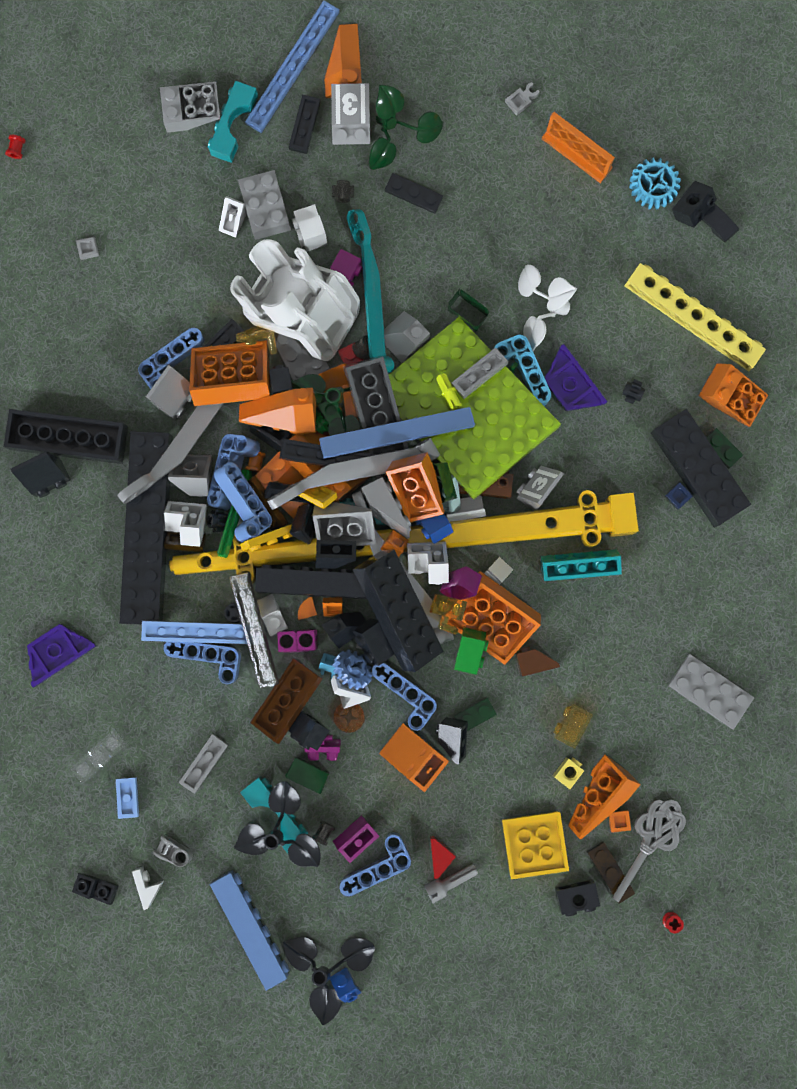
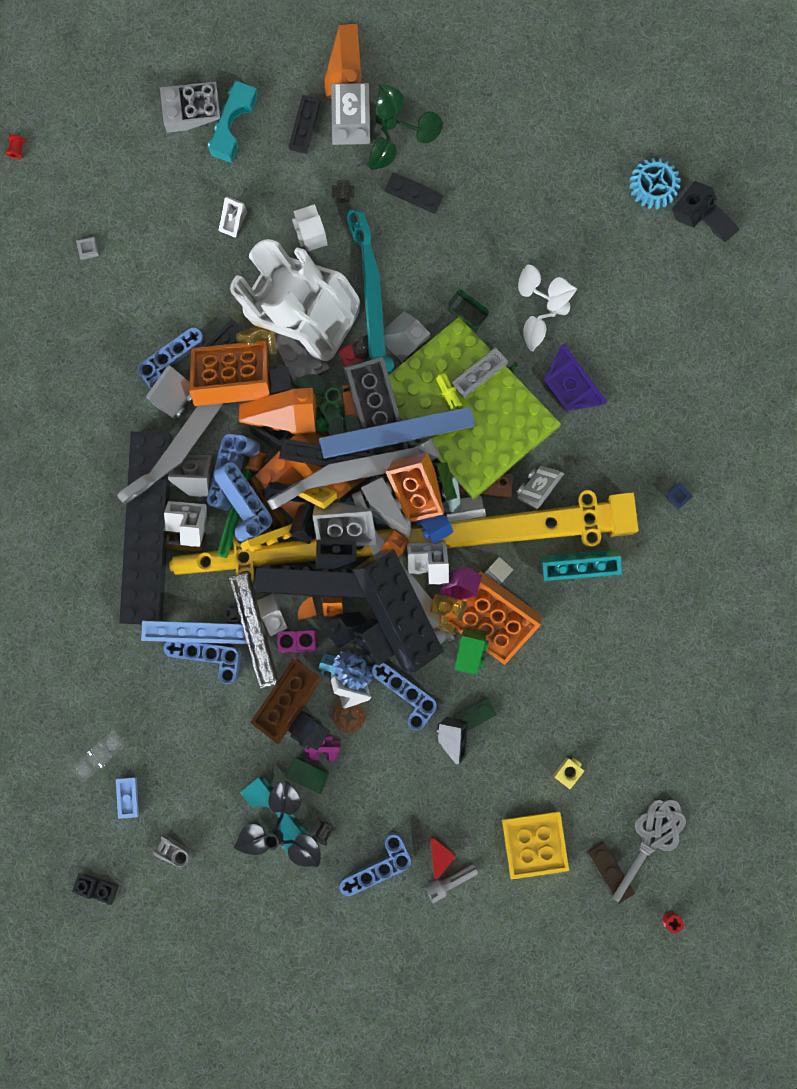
(41, 474): black slope -> none
(55, 651): dark purple wing -> none
(66, 436): black brick -> none
(146, 892): white slope -> none
(203, 763): light grey plate -> none
(217, 520): black gear -> none
(249, 929): medium blue brick -> none
(264, 205): light grey brick -> none
(292, 66): medium blue tile -> none
(325, 1001): black plant -> none
(334, 377): orange slope -> none
(345, 986): blue bracket -> none
(348, 265): magenta brick -> none
(355, 839): magenta brick -> none
(414, 757): orange slope -> none
(521, 100): light grey plate -> none
(526, 371): medium azure beam -> none
(533, 661): reddish brown slope -> none
(566, 894): black brick -> none
(572, 726): clear yellow bracket -> none
(578, 148): orange fence -> none
(605, 794): orange wedge -> none
(620, 821): orange plate -> none
(633, 391): black gear -> none
(684, 317): light yellow brick -> none
(700, 468): black brick -> none
(710, 691): light grey plate -> none
(724, 448): dark green plate -> none
(733, 393): orange slope -> none

